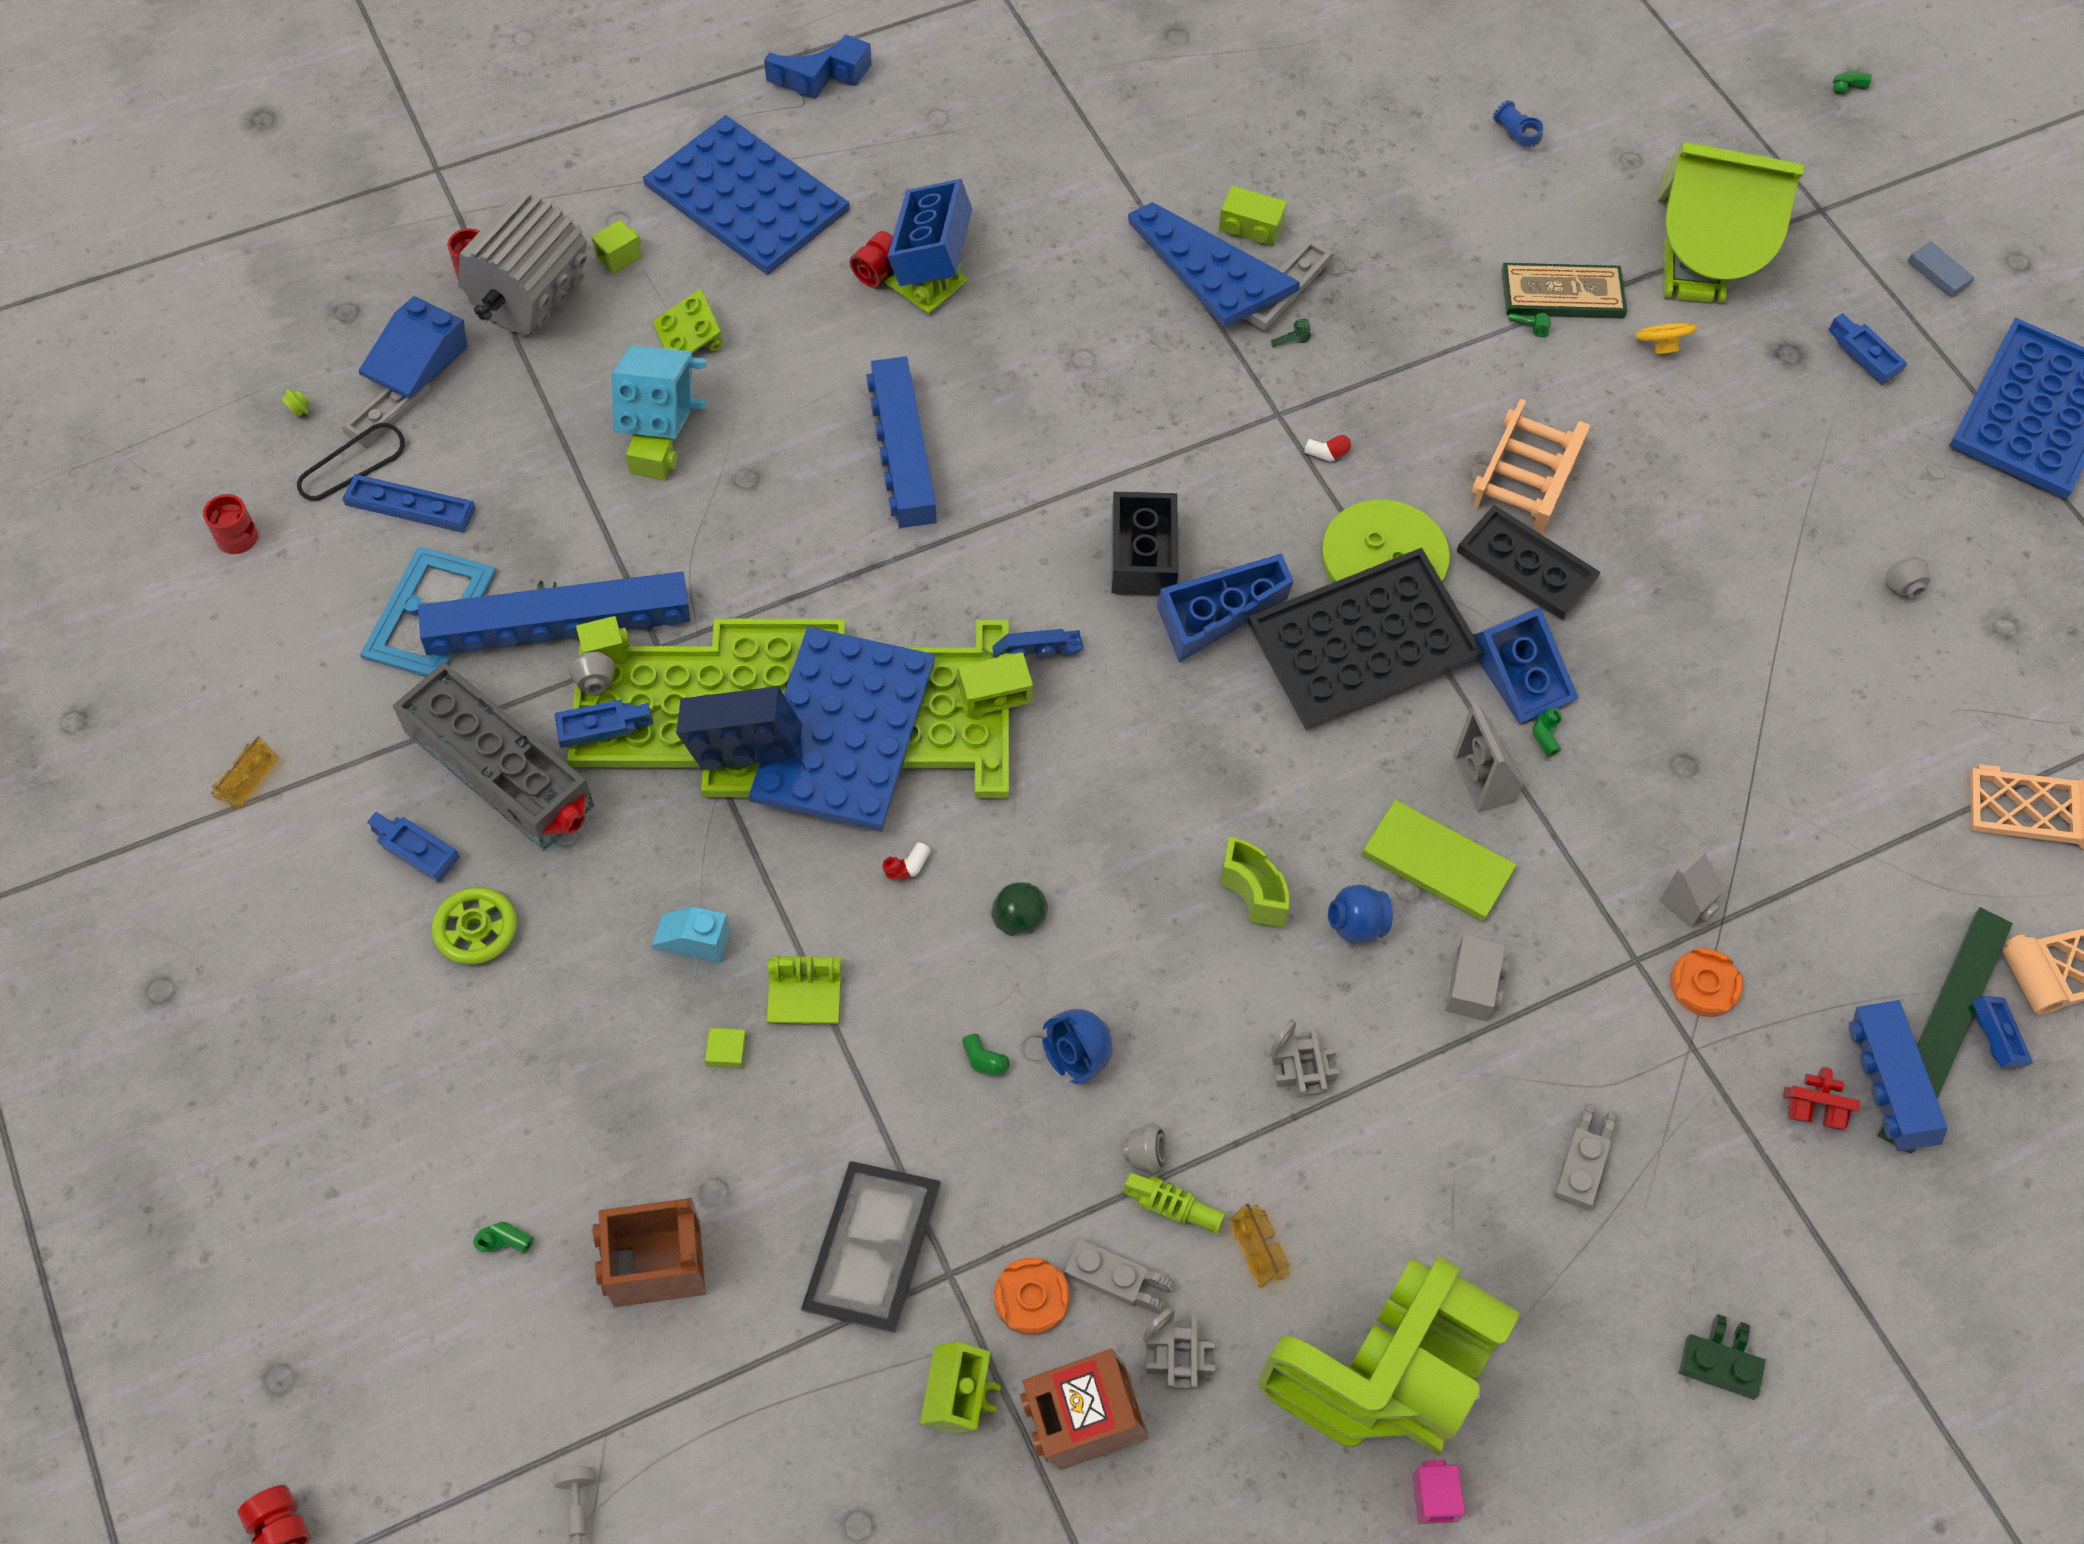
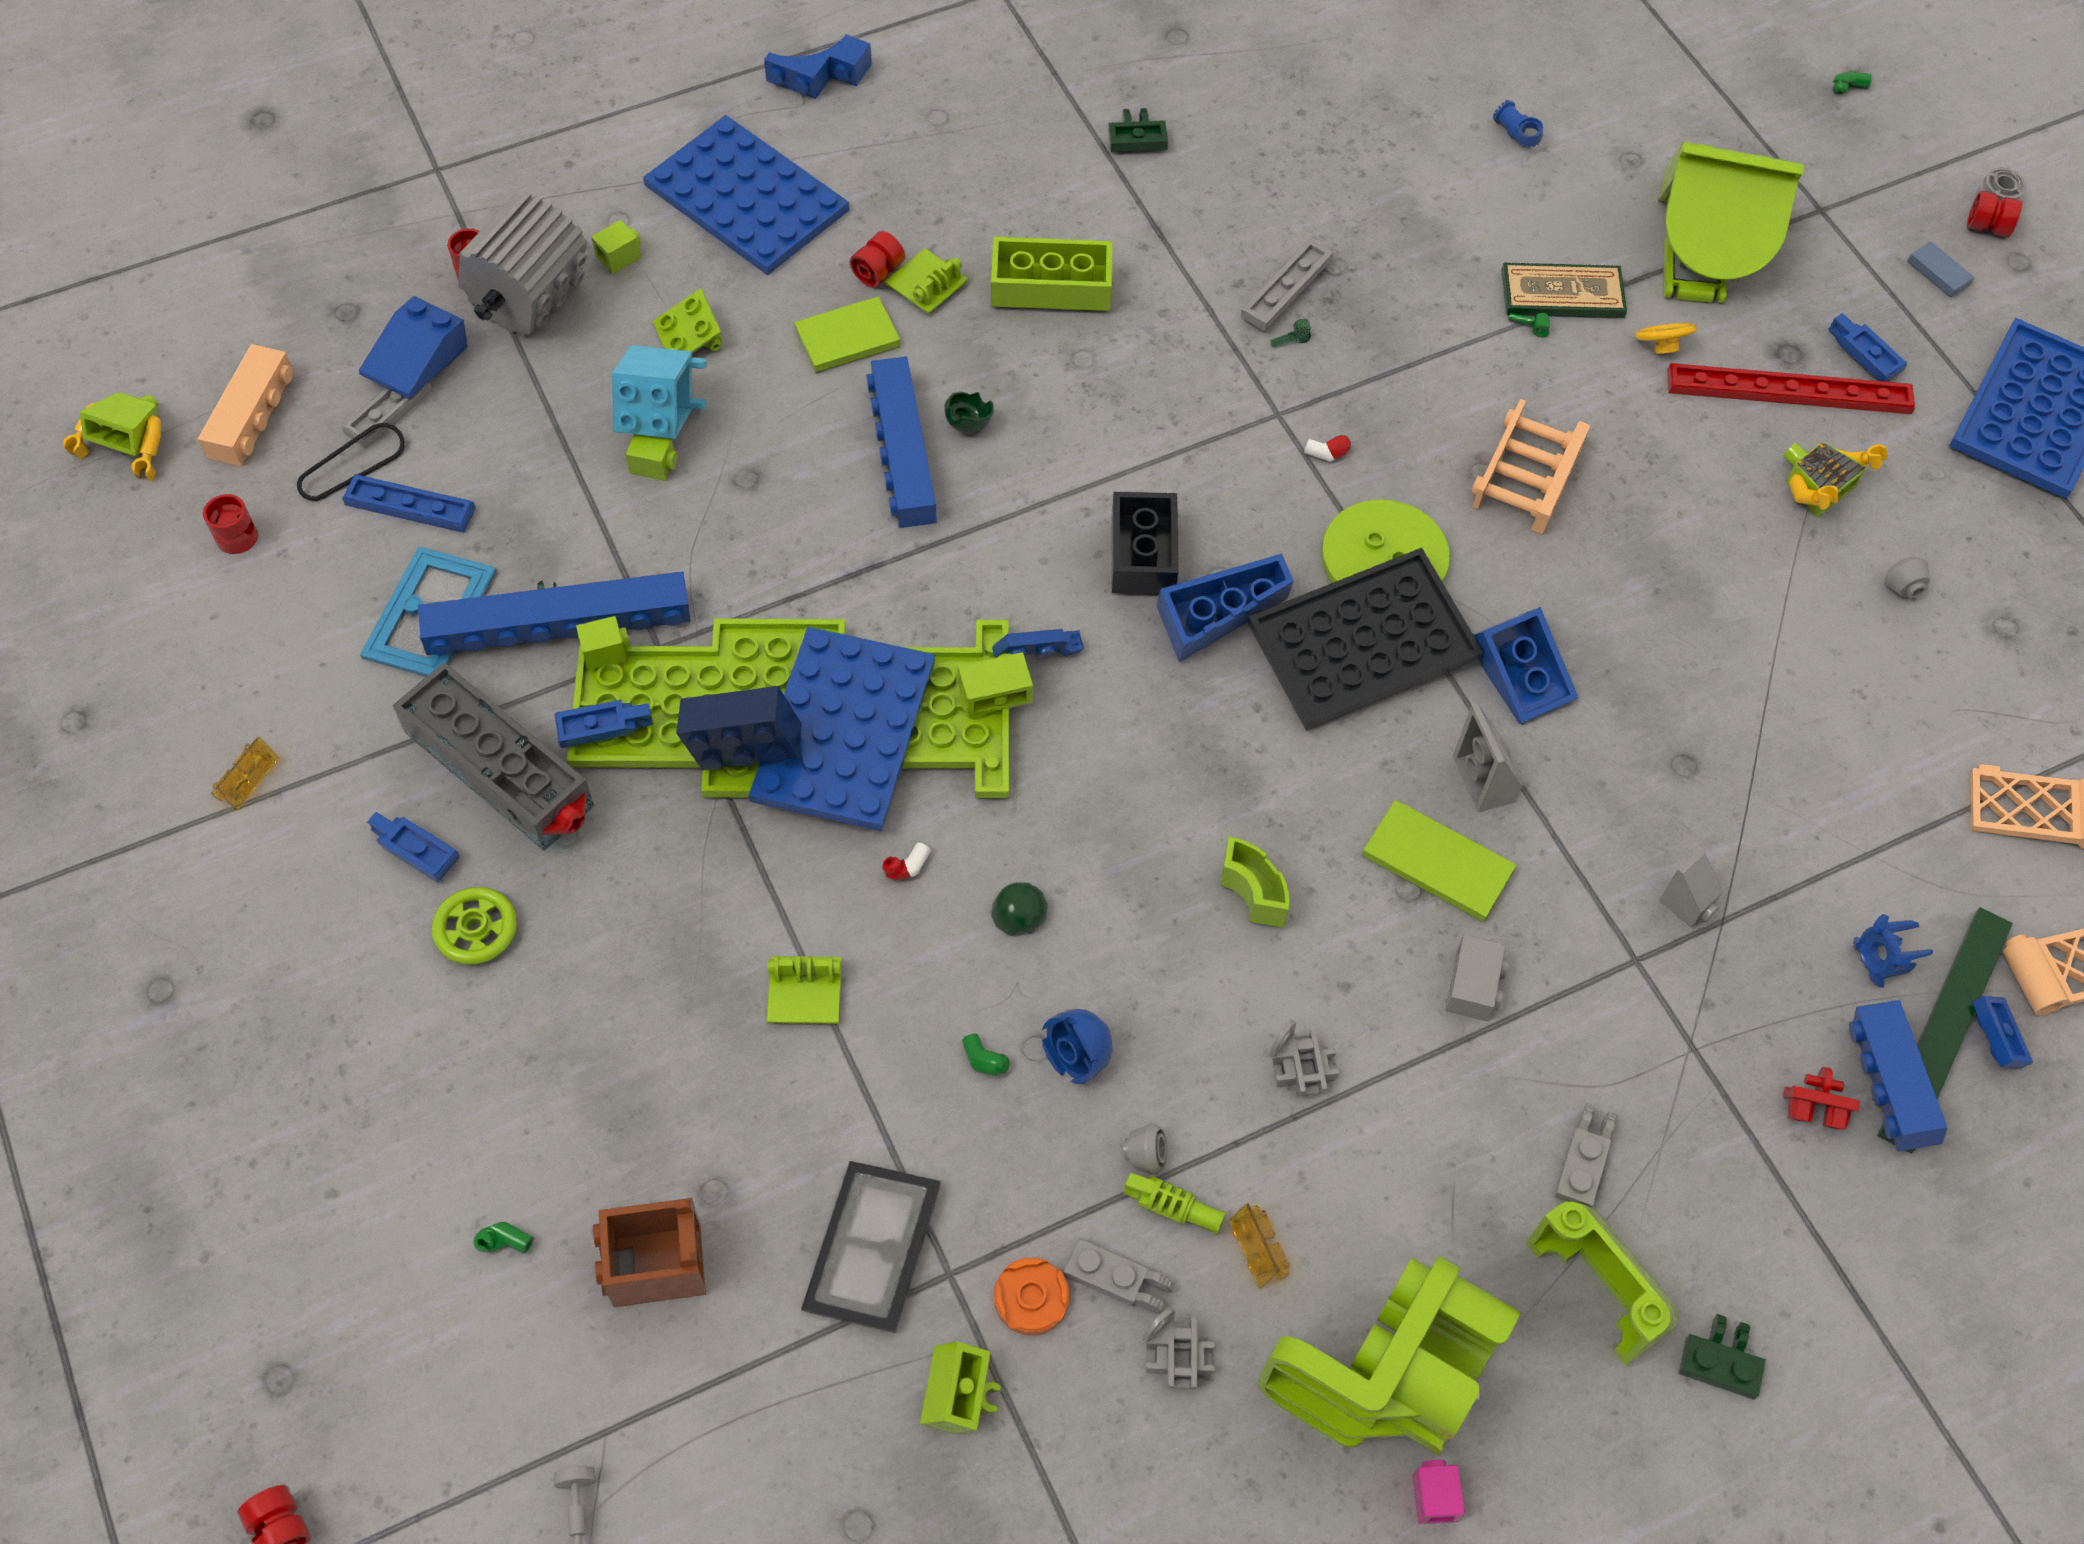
(122, 425): none -> lime torso
(246, 405): none -> light nougat brick
(296, 402): lime plate -> none
(592, 672): light grey cone -> none
(693, 933): medium azure slope -> none
(725, 1048): lime tile -> none
(847, 334): none -> lime tile
(930, 233): blue brick -> none
(968, 412): none -> dark green hair
(1051, 273): none -> lime brick
(1092, 1406): dark orange container -> none
(1137, 135): none -> dark green hinge
(1216, 272): blue wing -> none
(1252, 215): lime brick -> none
(1360, 914): blue piece -> none
(1528, 562): black plate -> none
(1544, 730): green arm -> none
(1581, 1230): none -> lime windscreen
(1709, 992): orange tile -> none
(1790, 388): none -> red tile
(1828, 473): none -> torso
(1896, 961): none -> blue piece
(1995, 214): none -> red wheel
(2004, 183): none -> light grey wheel

